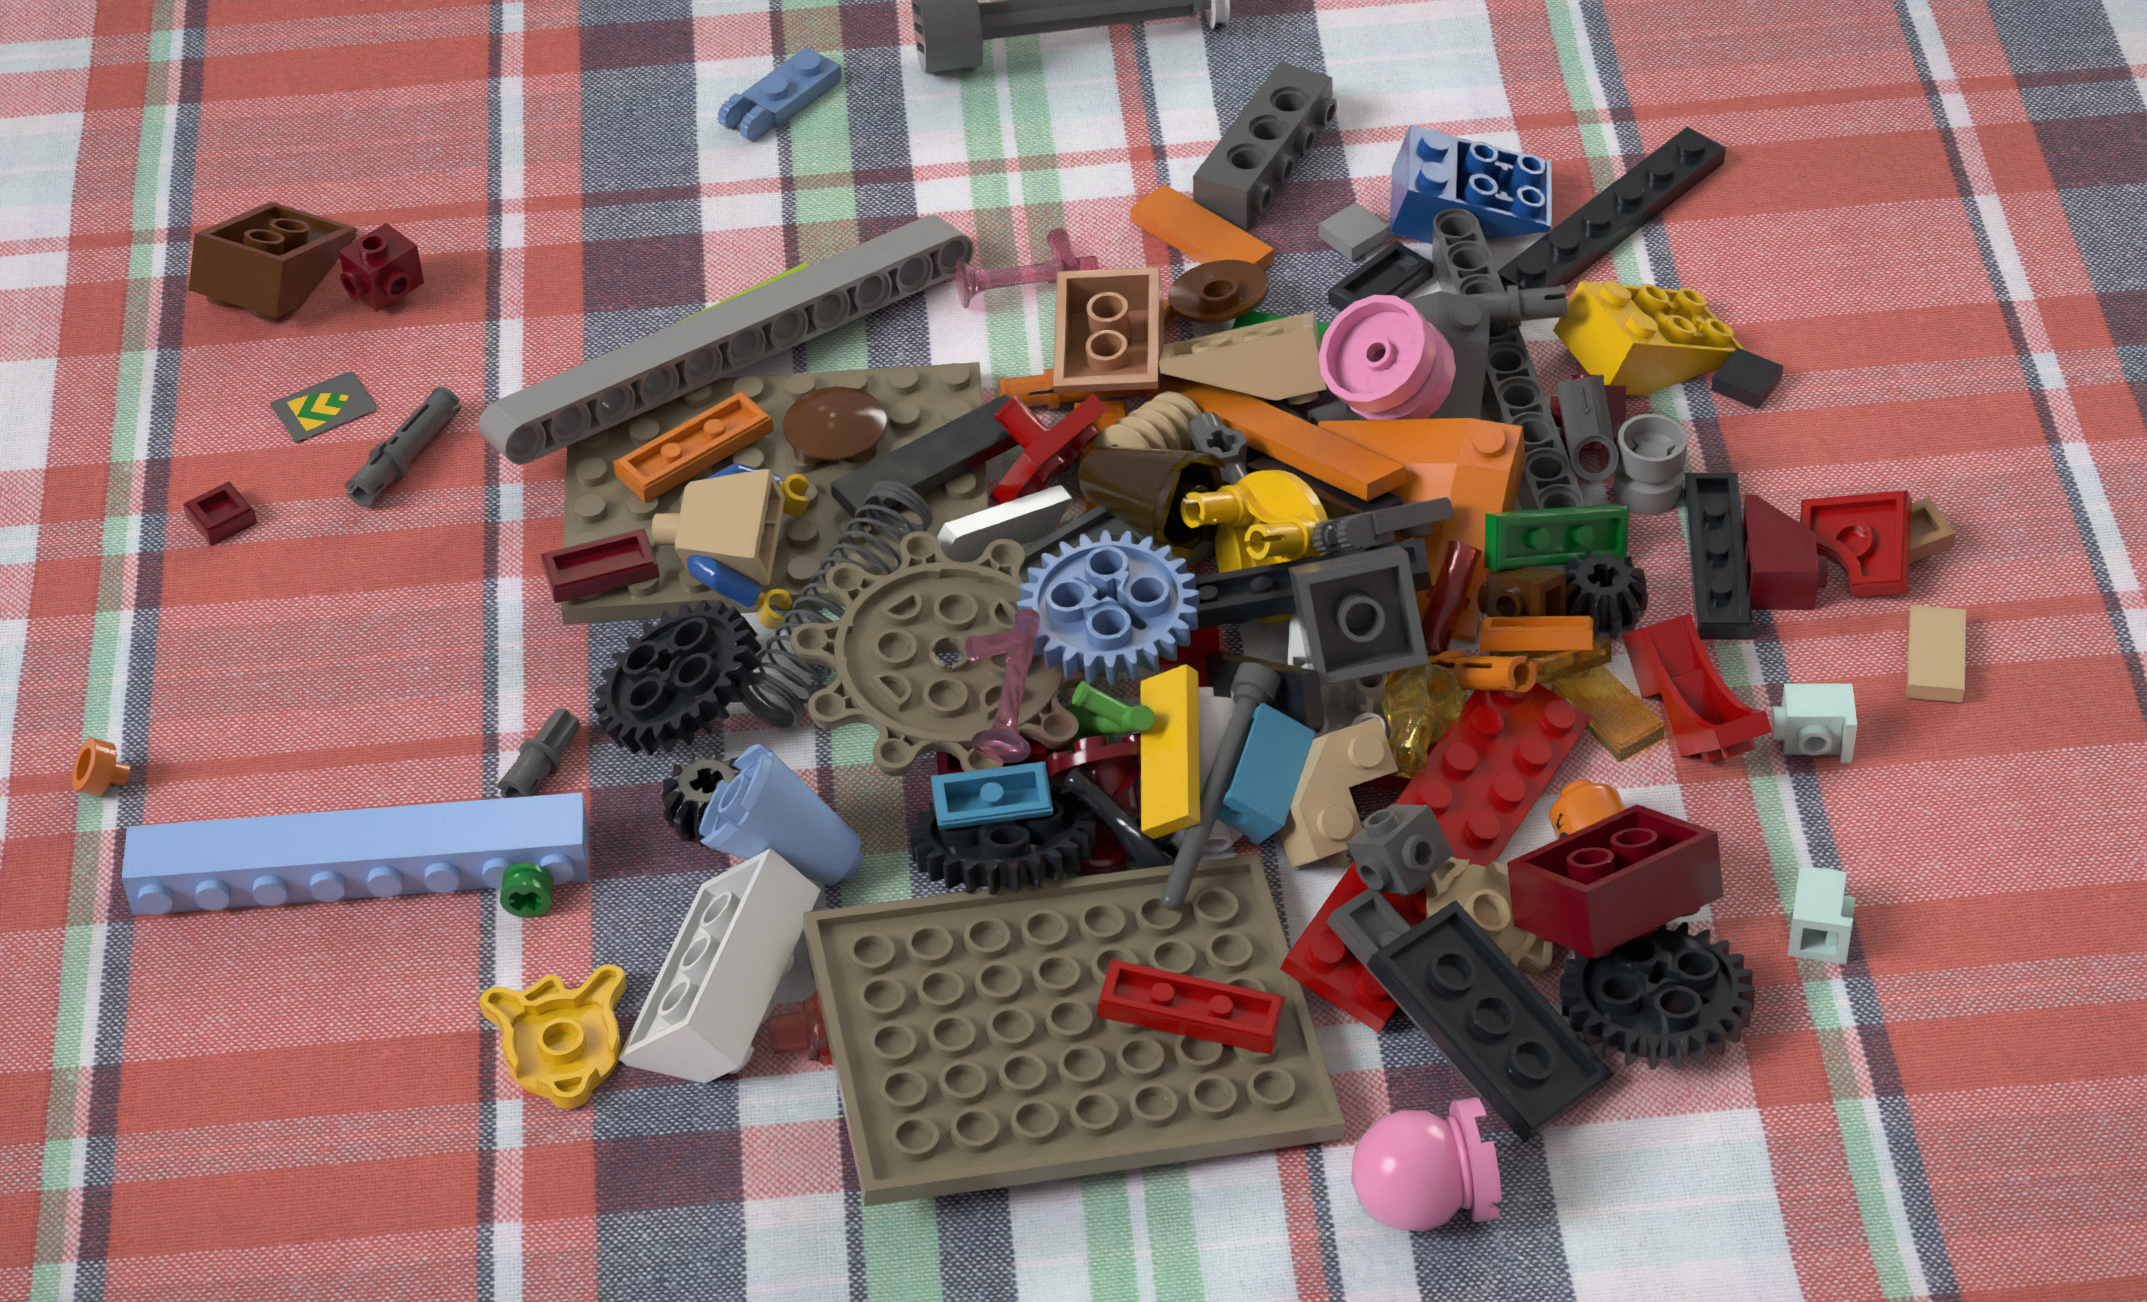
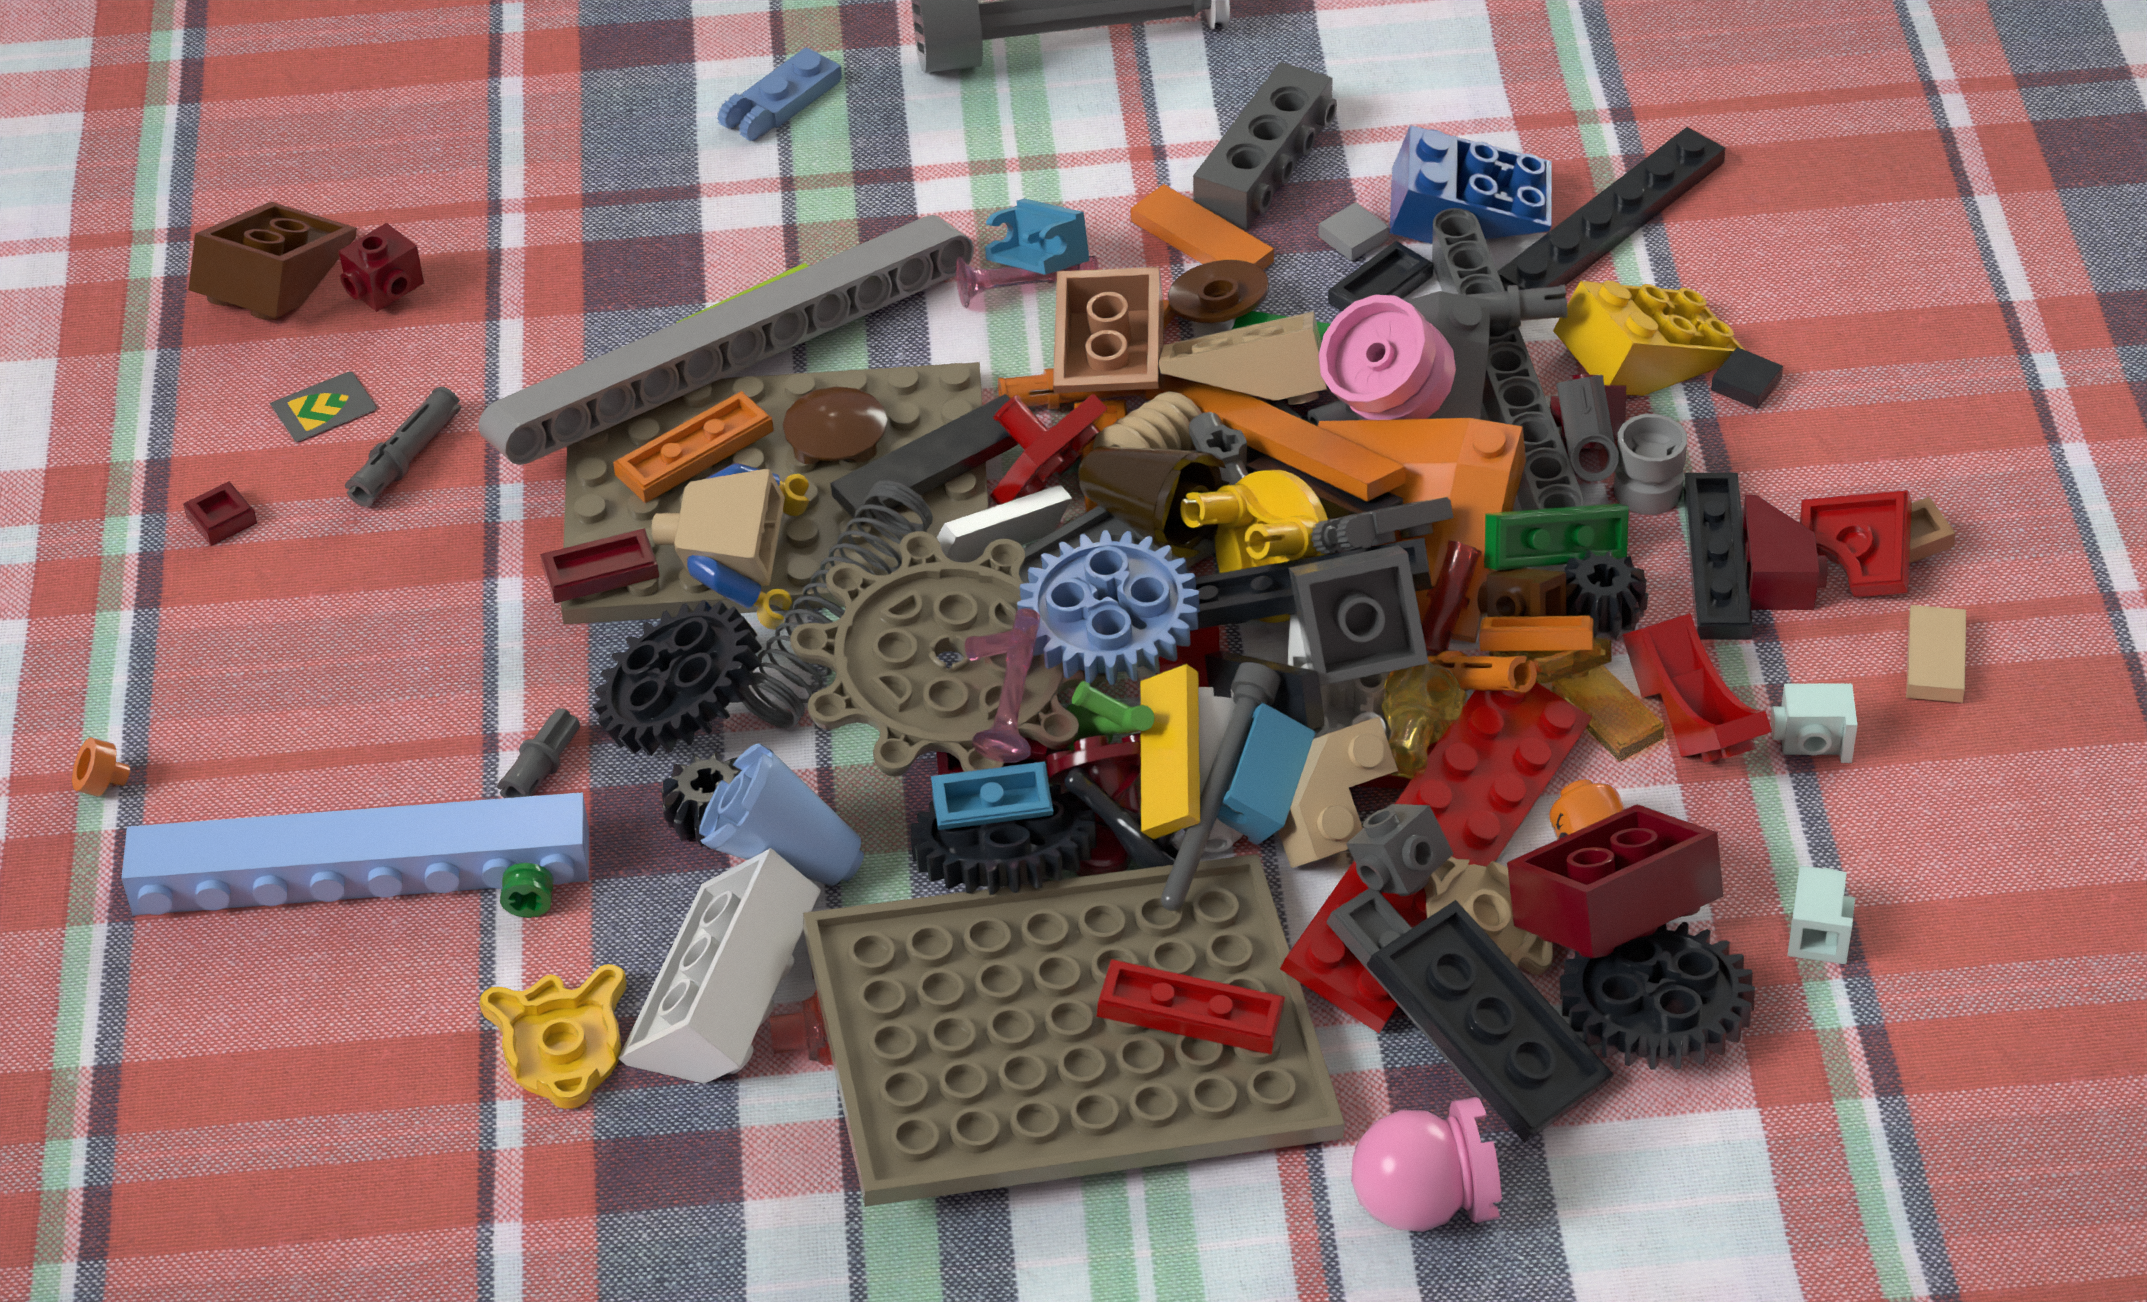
(1039, 237): none -> dark azure hinge

